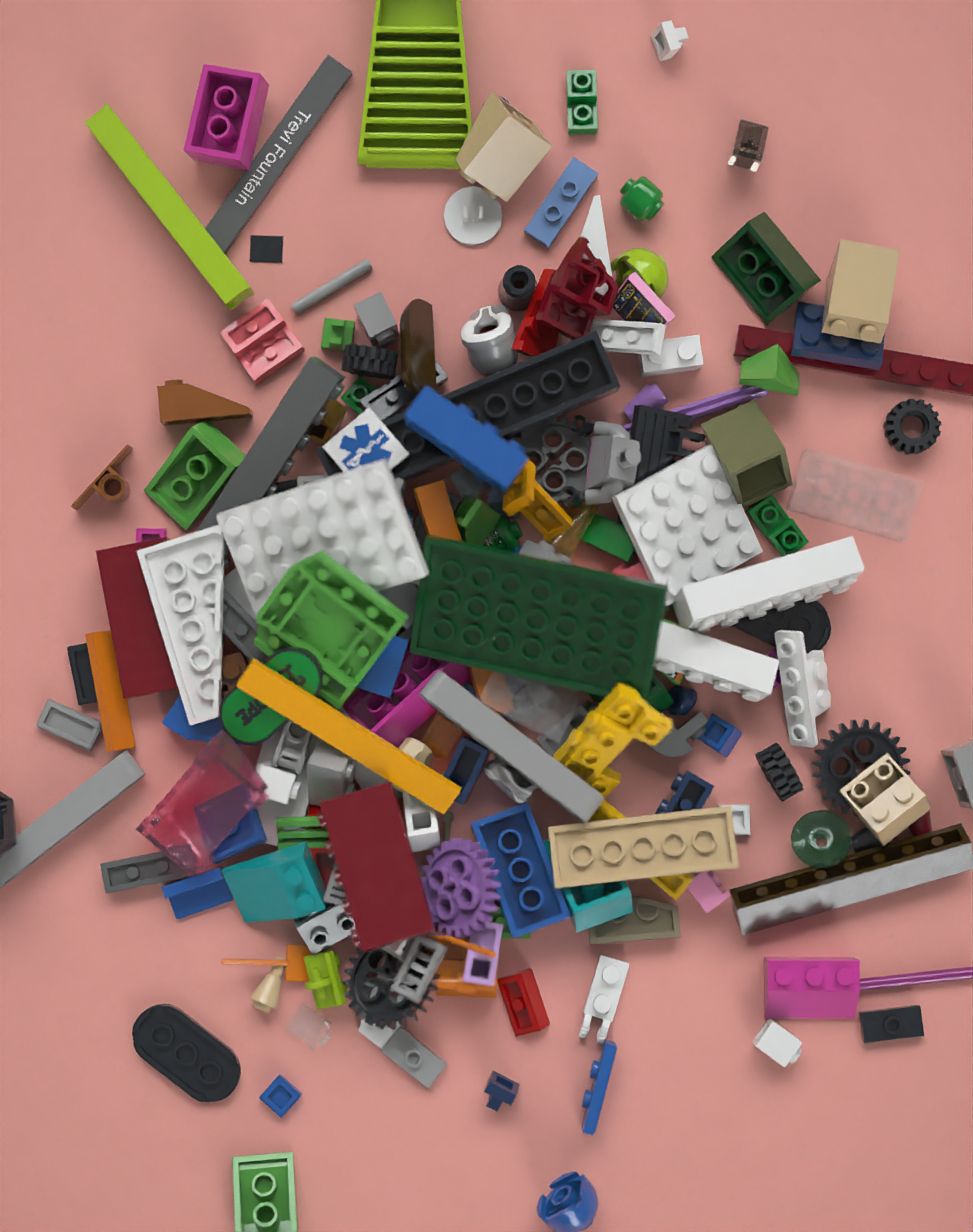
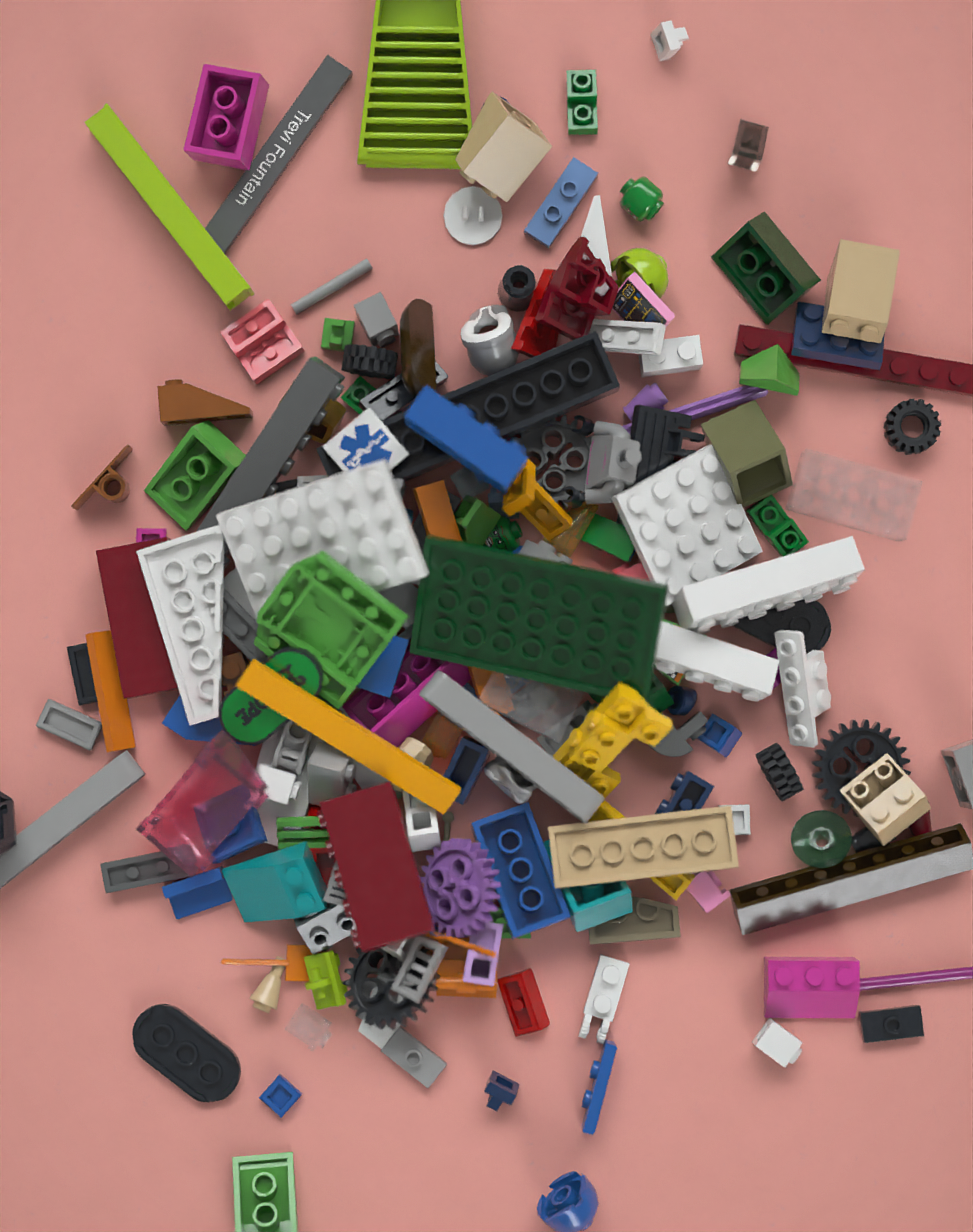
(266, 248): black sticker -> none

